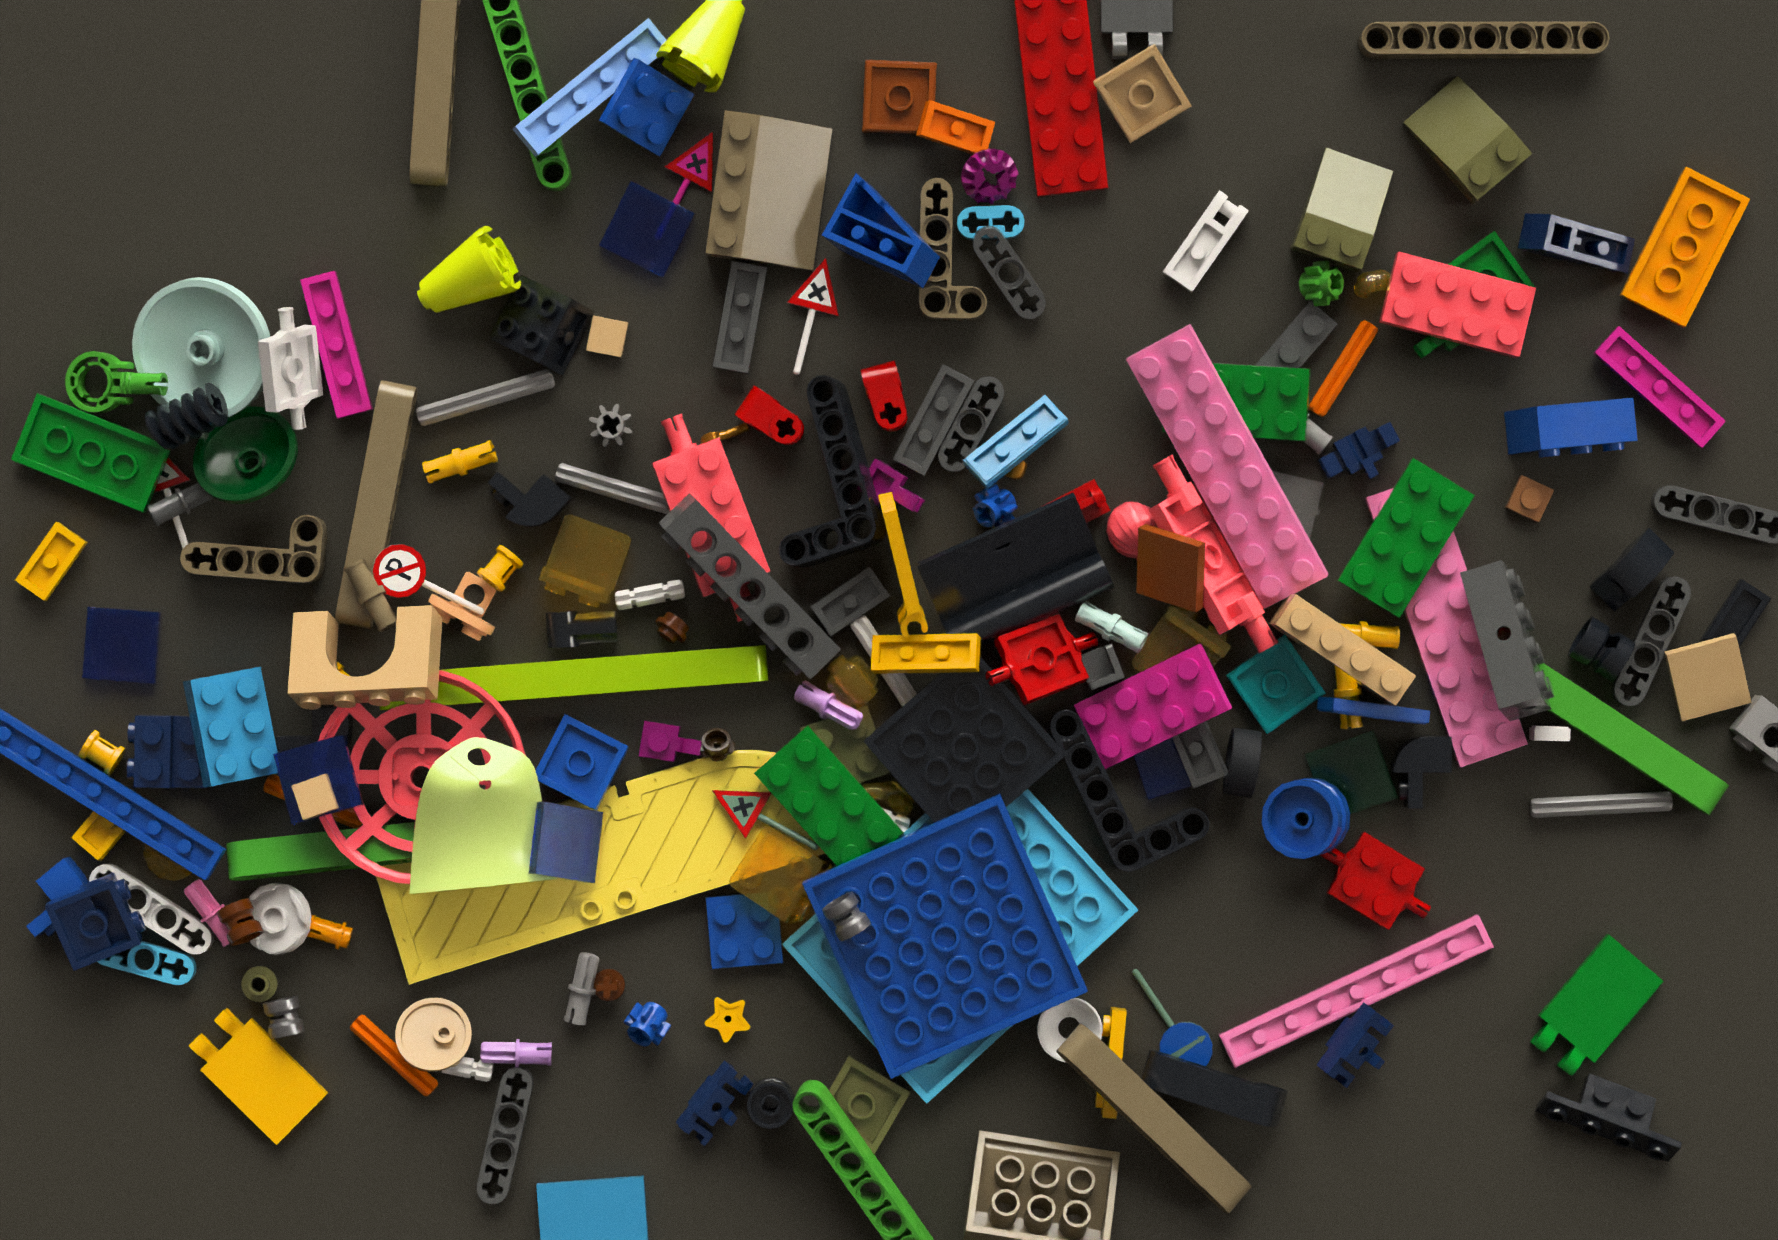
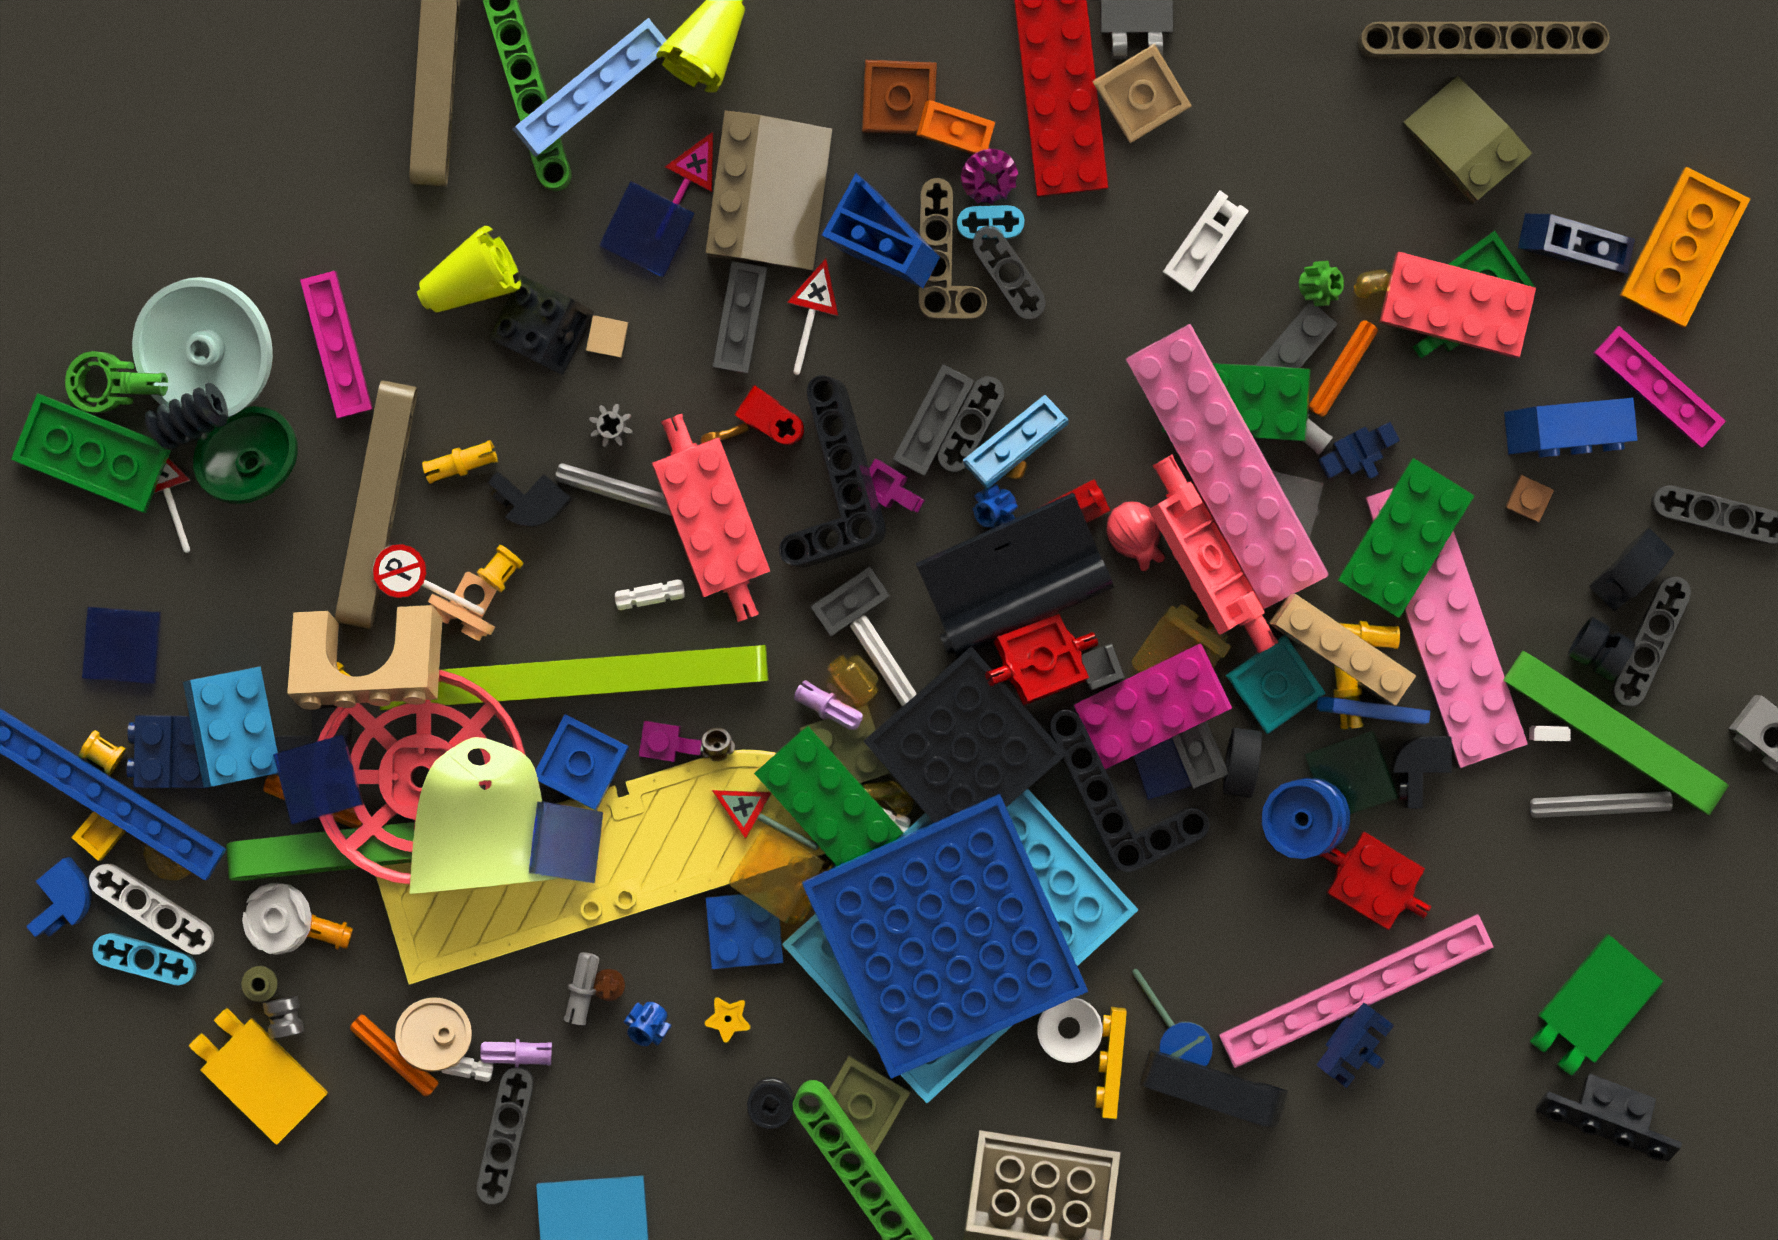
(51, 561): yellow plate -> none
(96, 921): dark blue plate -> none
(178, 503): dark grey axle -> none
(207, 908): bright pink axle -> none
(240, 922): reddish brown wheel -> none
(254, 556): dark tan beam -> none
(290, 368): white plate -> none
(315, 796): tan tile -> none
(371, 595): dark tan pin -> none
(485, 397): light grey axle -> none
(576, 628): black piece -> none
(585, 561): clear yellow bracket -> none
(646, 107): blue plate -> none
(672, 628): reddish brown plate -> none
(709, 1093): dark blue piece -> none
(816, 646): dark grey brick -> none
(846, 916): flat silver wheel -> none
(885, 390): red piece -> none
(910, 609): yellow tile -> none
(925, 653): yellow plate -> none
(1111, 627): light aqua pin -> none
(1154, 1118): dark tan beam -> none
(1170, 567): dark orange tile -> none
(1342, 210): slope -> none
(1505, 640): dark grey brick -> none
(1707, 677): tan tile -> none
(1738, 612): black tile -> none

